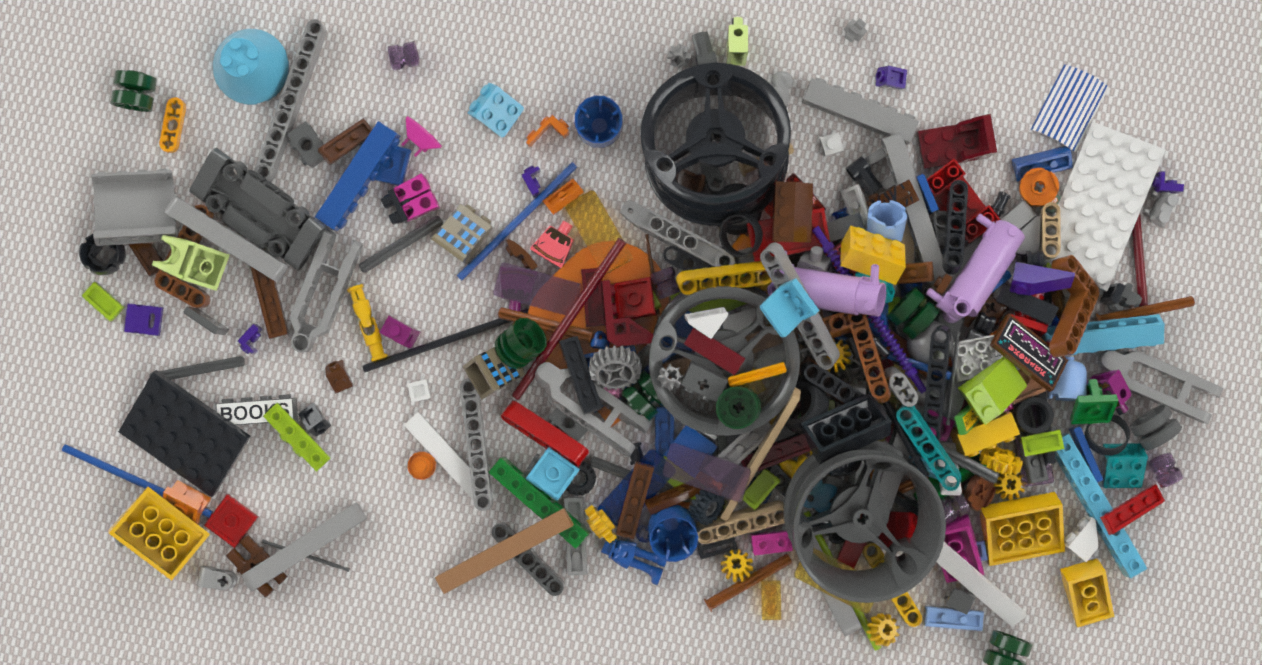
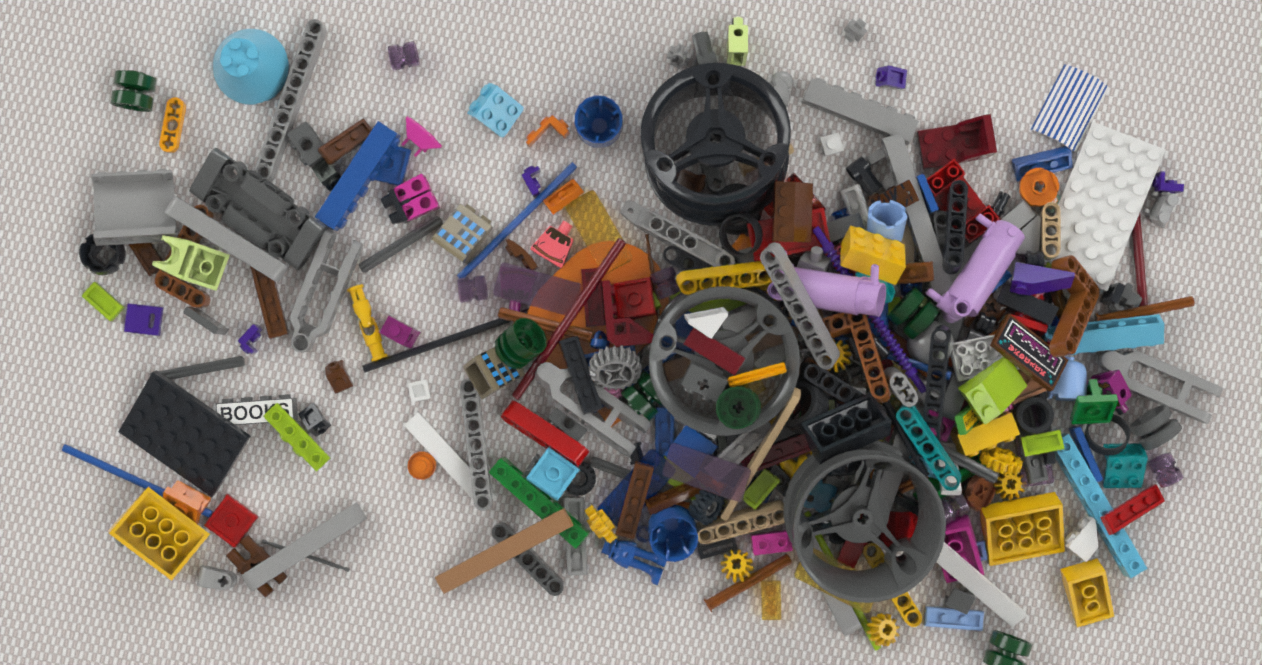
(326, 174): none -> pearl dark grey bracket
(466, 286): none -> clear purple wheel
(672, 372): light grey gear -> none
(788, 307): medium azure bracket -> none
(942, 283): reddish brown plate -> none
(952, 378): dark grey piece -> none

